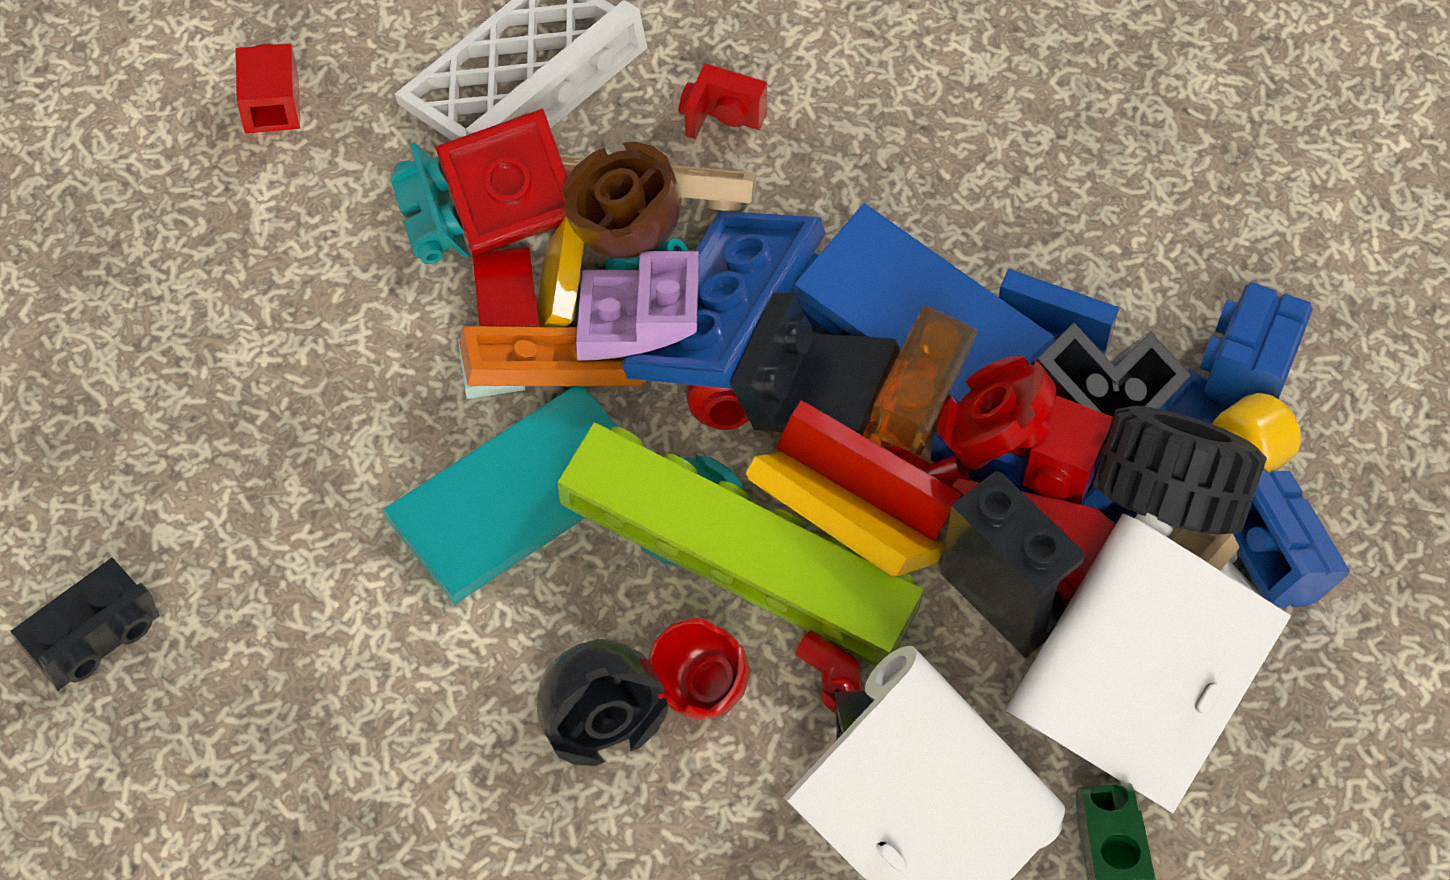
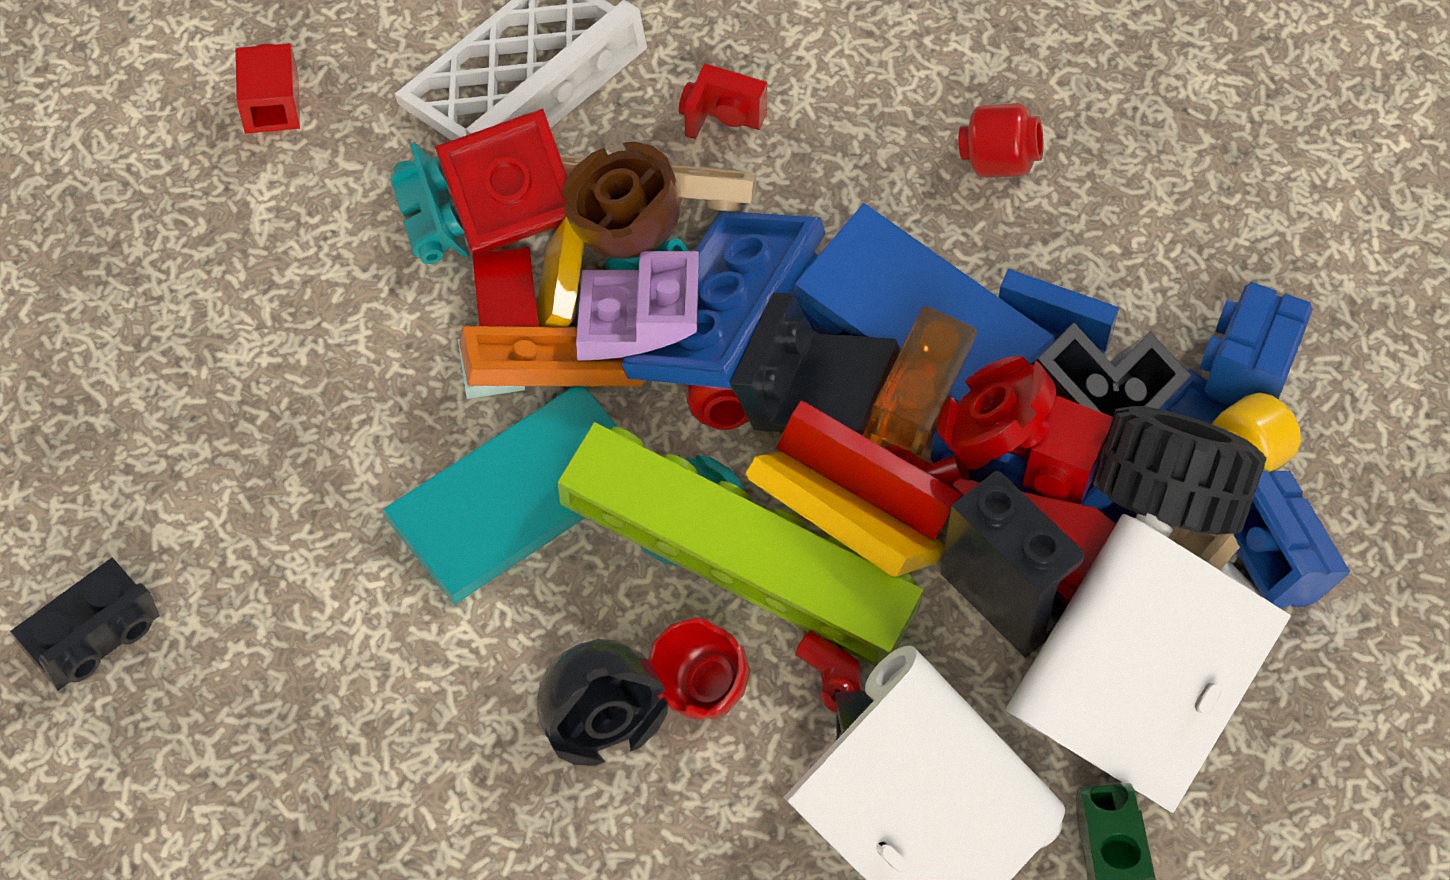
(1001, 140): none -> red head

